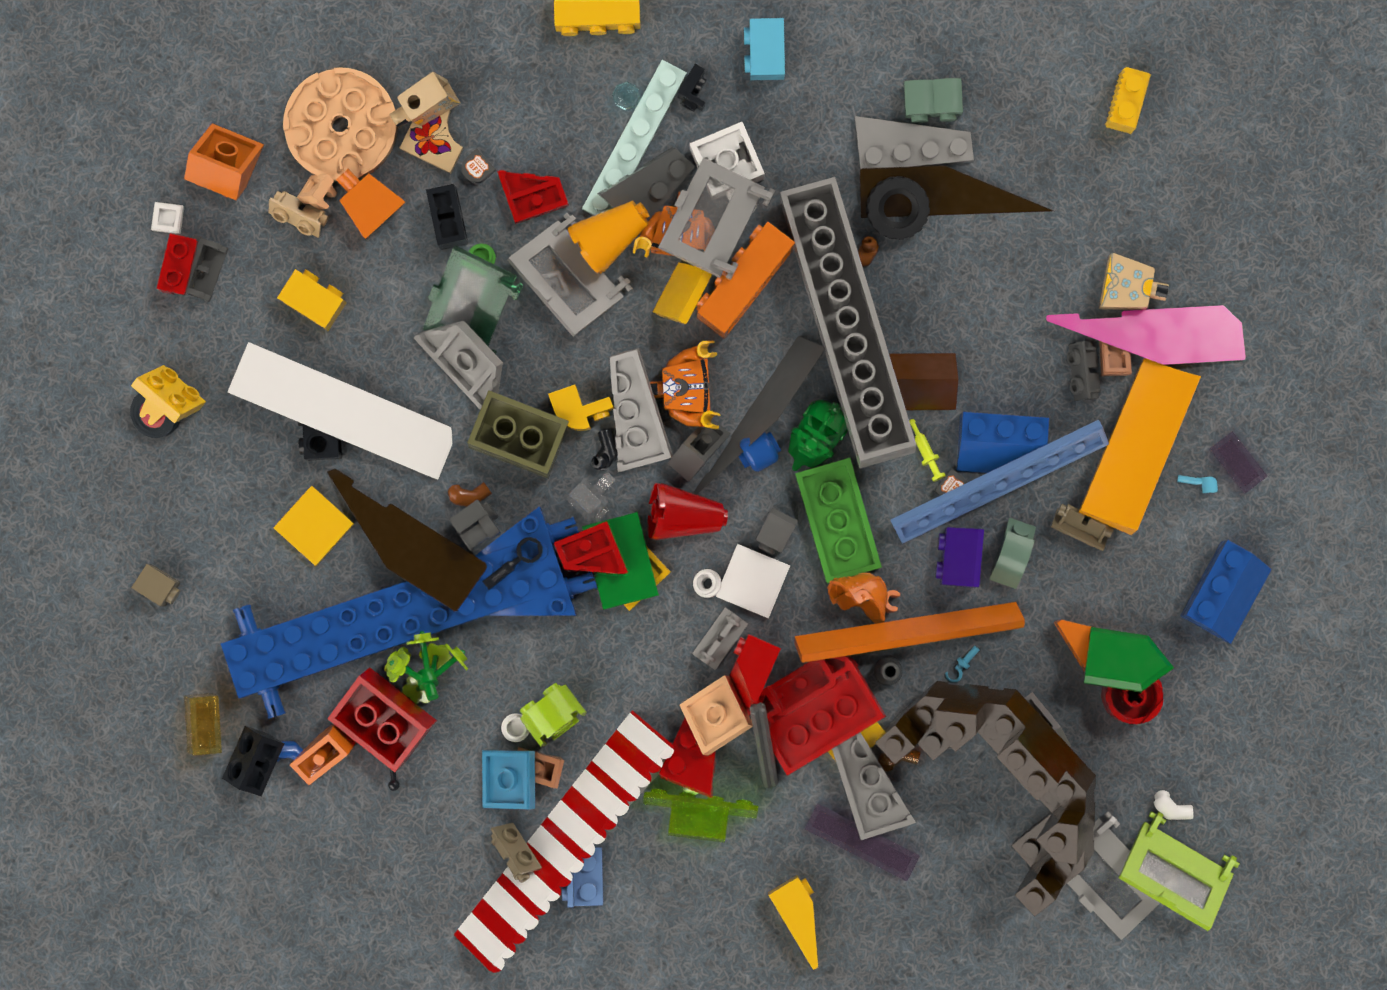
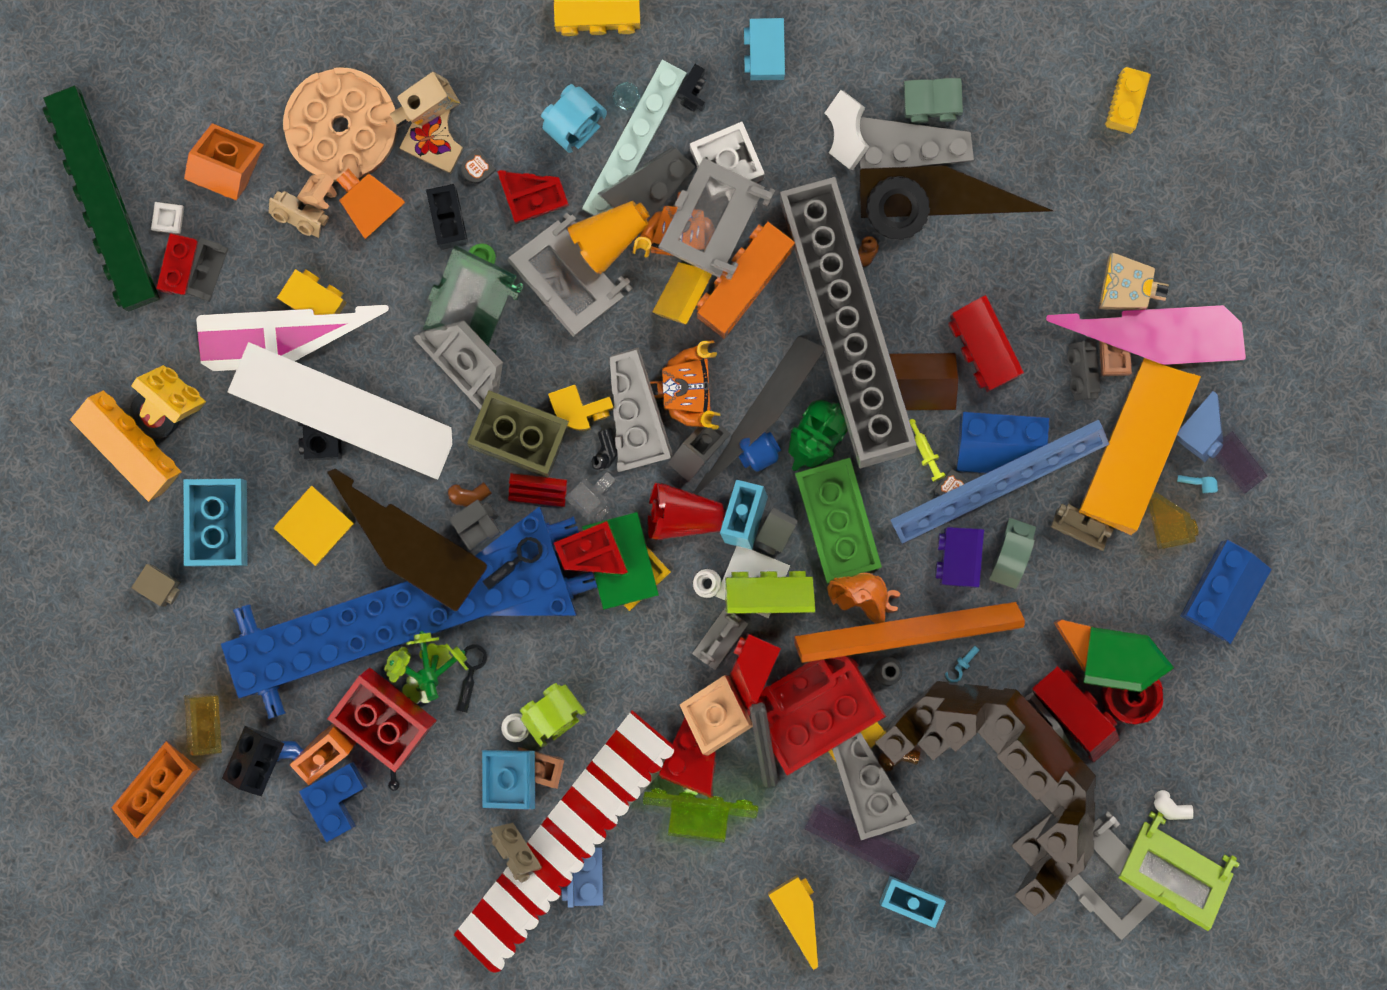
(101, 199): none -> dark green brick
(125, 445): none -> light orange brick
(154, 790): none -> orange slope
(215, 522): none -> medium azure brick
(284, 332): none -> sticker
(326, 800): none -> blue brick
(468, 682): none -> black piece
(536, 492): none -> red tile
(573, 118): none -> medium azure brick
(744, 514): none -> medium azure brick
(769, 593): none -> lime slope
(848, 142): none -> white tile
(912, 901): none -> medium azure brick
(985, 344): none -> red slope
(1077, 712): none -> red wedge
(1171, 523): none -> clear yellow slope
(1203, 430): none -> medium blue slope

